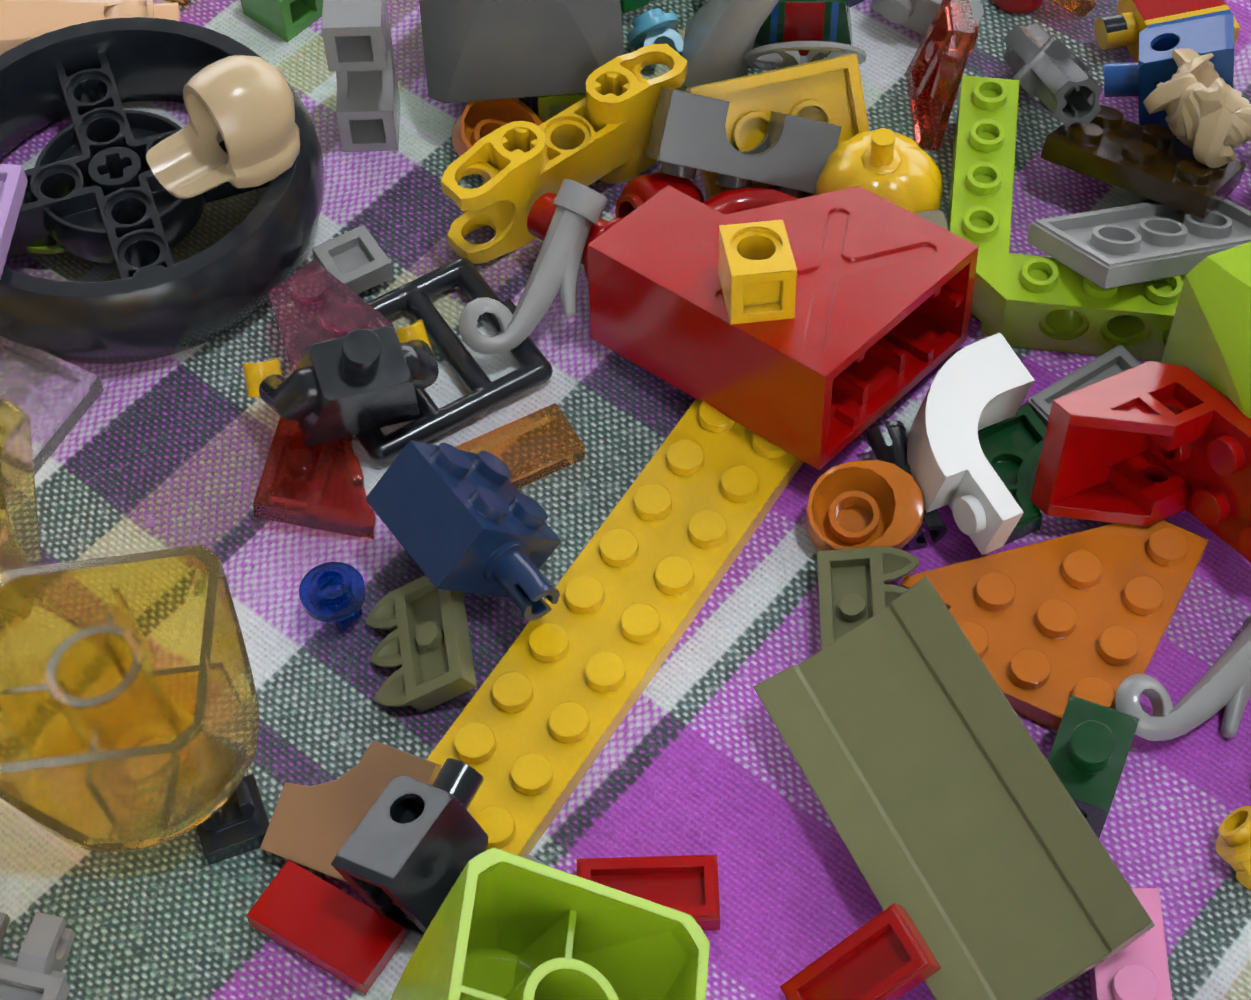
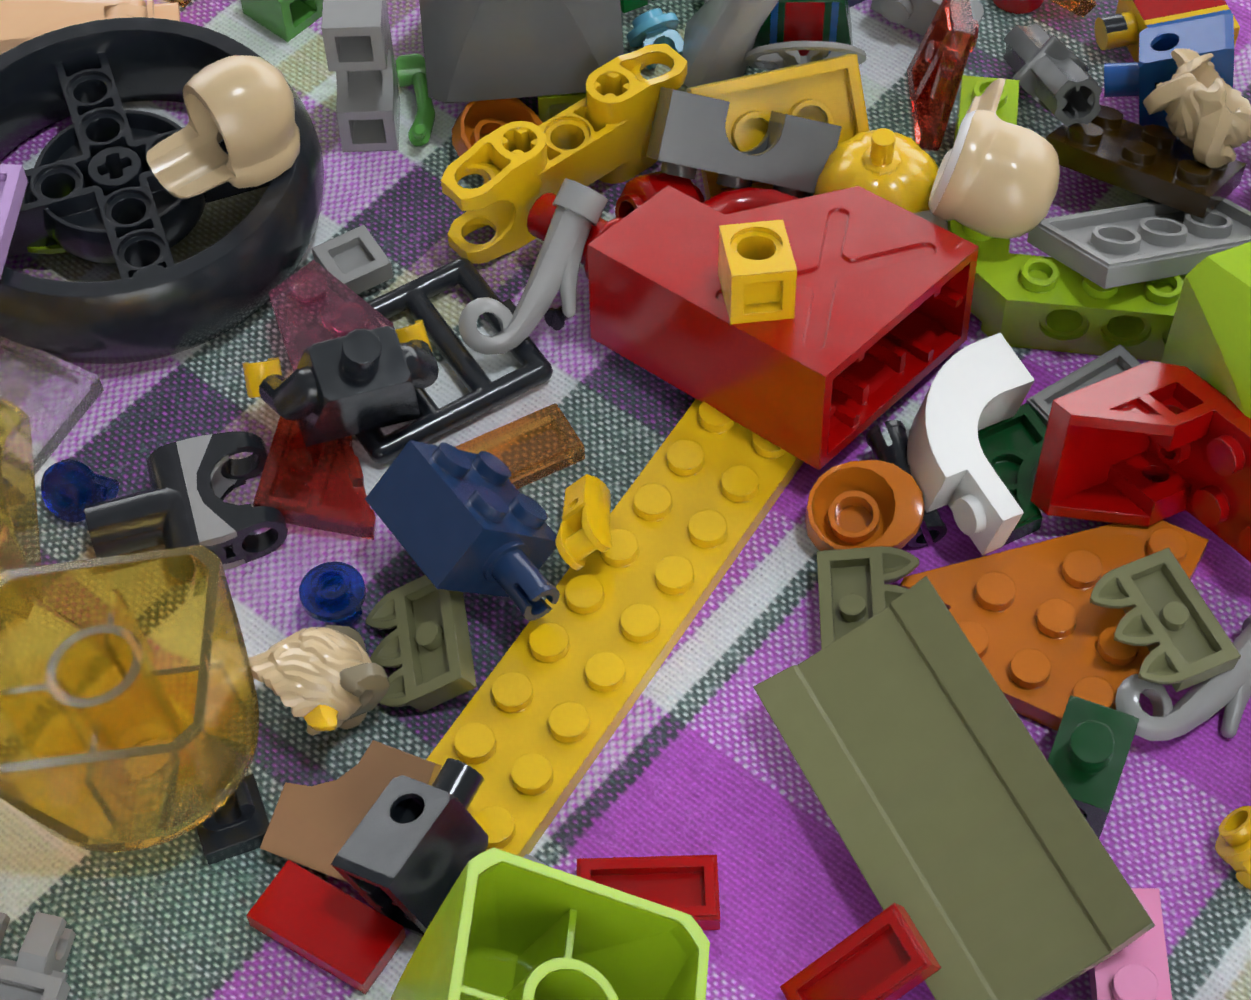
(71, 486): none -> clear blue plate
(188, 503): none -> black connector
(323, 676): none -> tan hair
(412, 71): none -> bright green piece
(555, 318): none -> black piece
(584, 521): none -> yellow bar
(996, 173): none -> tan piece
(1167, 618): none -> olive plate

